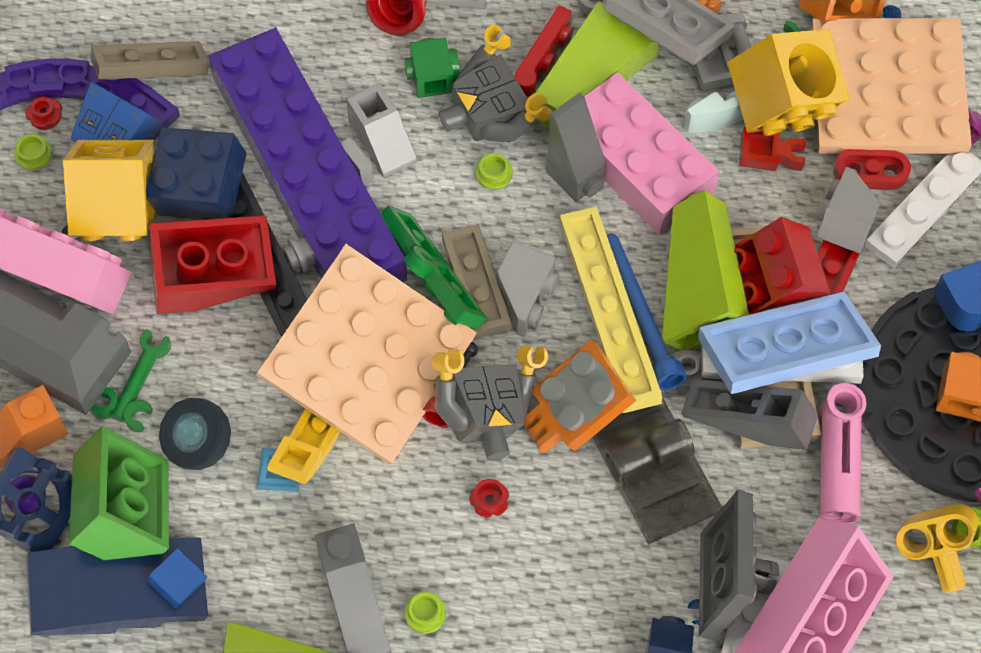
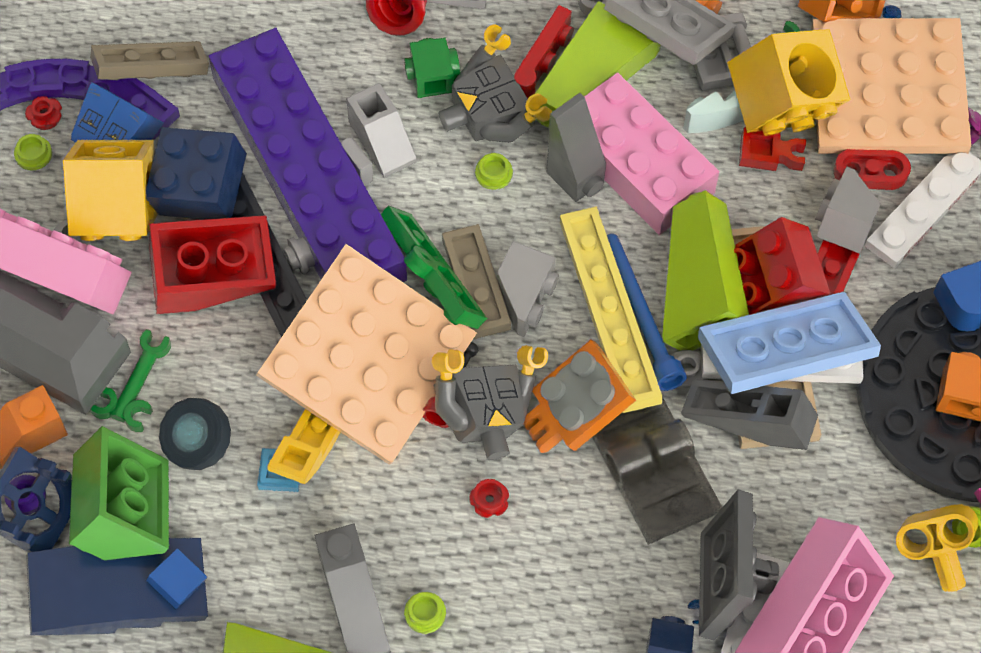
(841, 454): bright pink piece -> none

